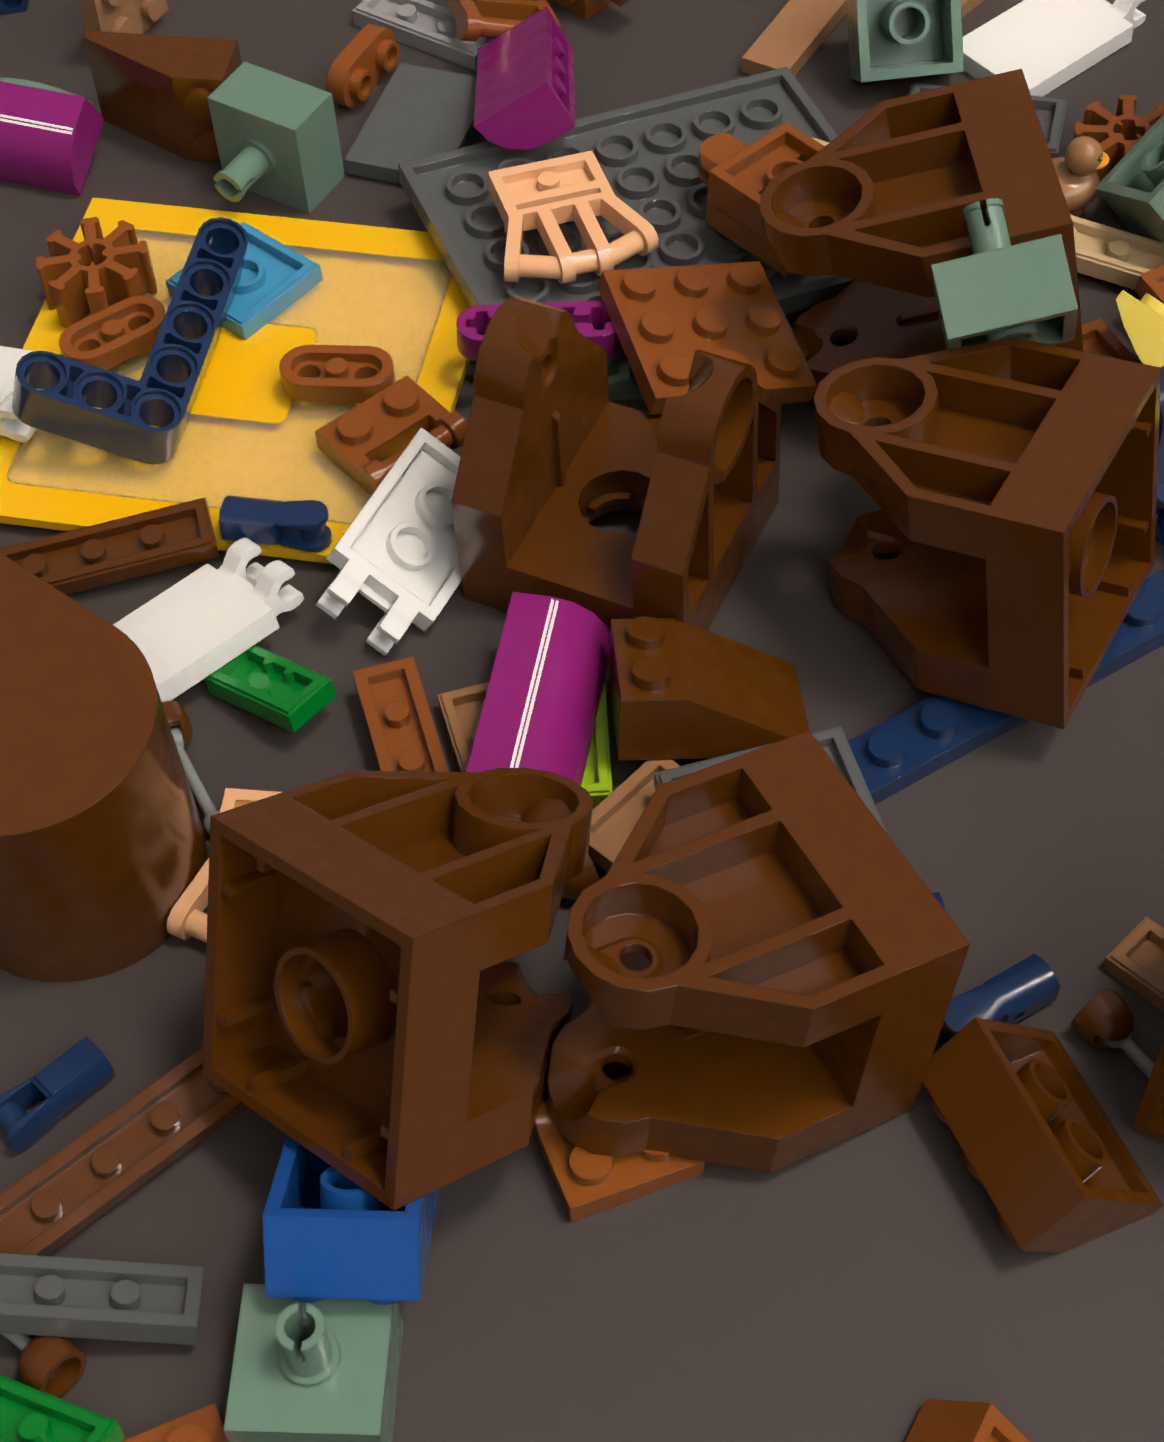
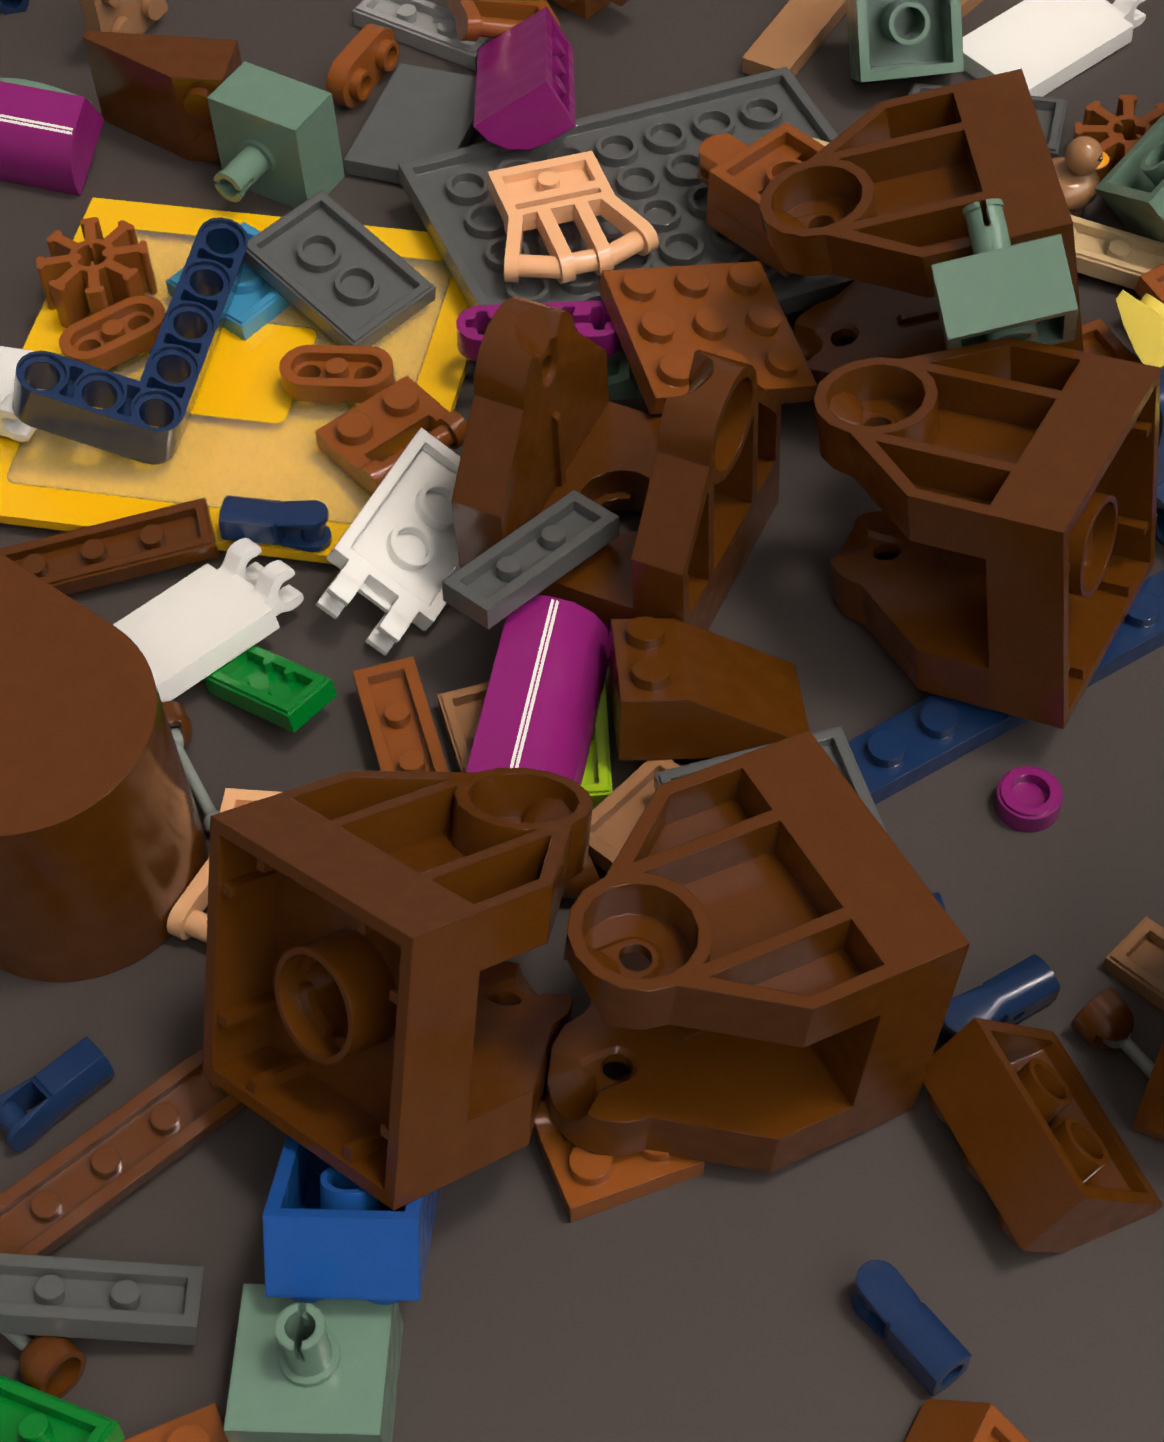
(338, 272): none -> dark grey tile
(530, 559): none -> dark grey plate
(908, 1326): none -> dark blue bar
(1028, 799): none -> magenta tile

